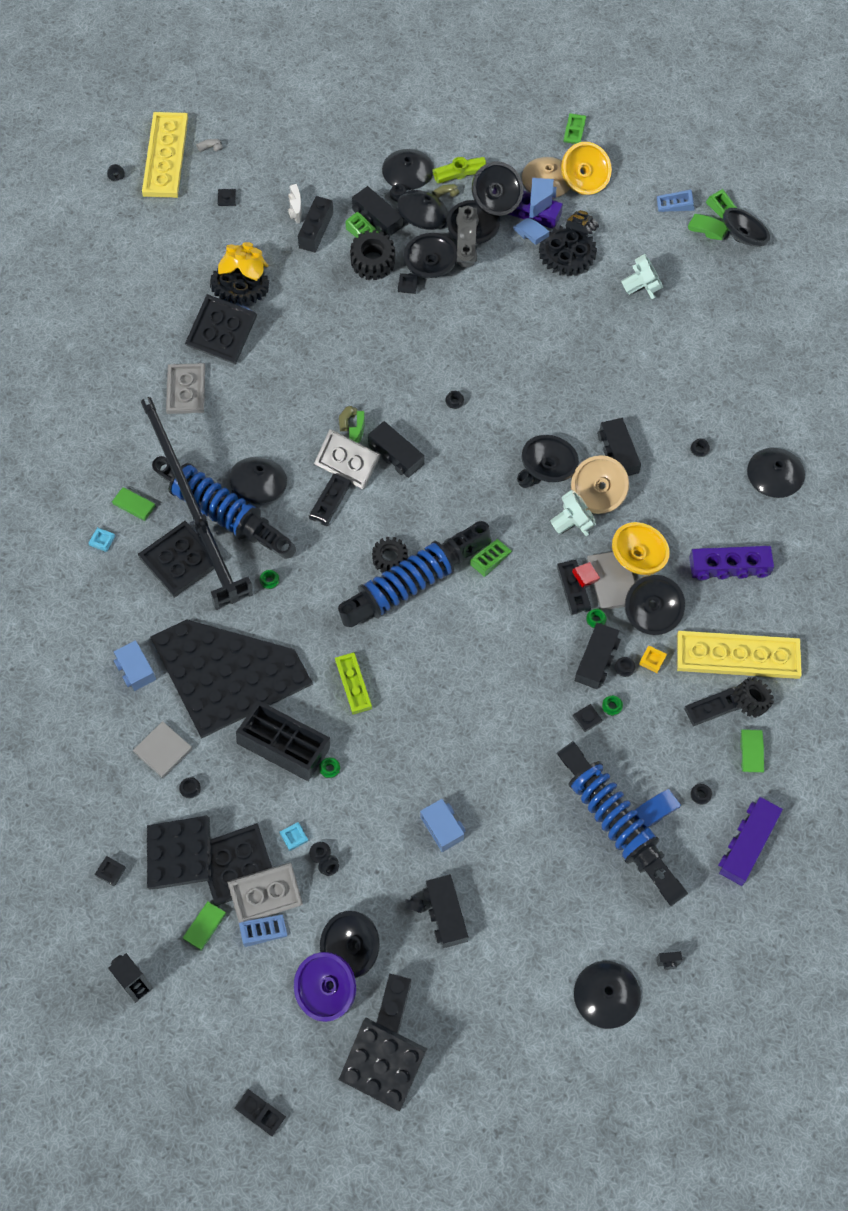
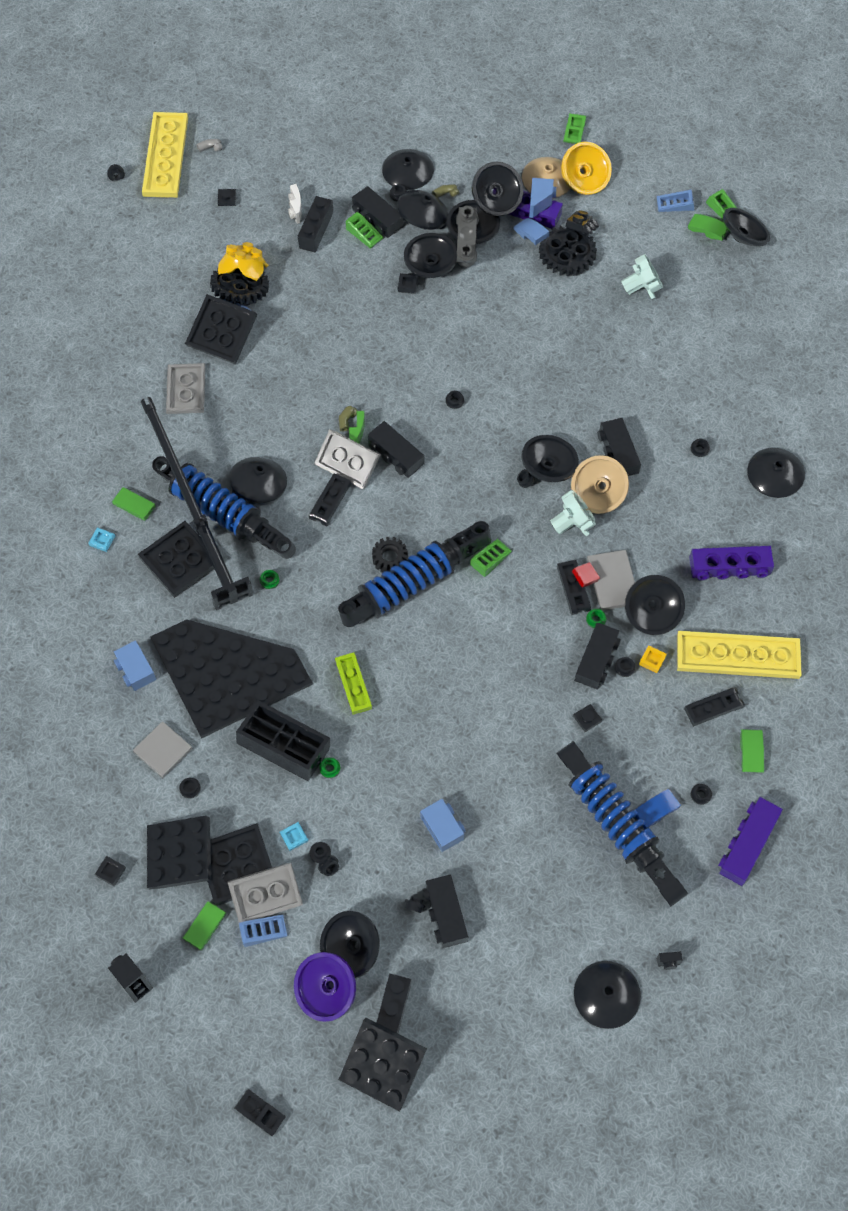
(372, 243): black tyre -> none
(458, 169): lime piece -> none
(612, 699): green plate -> none
(646, 543): yellow dish -> none
(745, 700): black tyre -> none

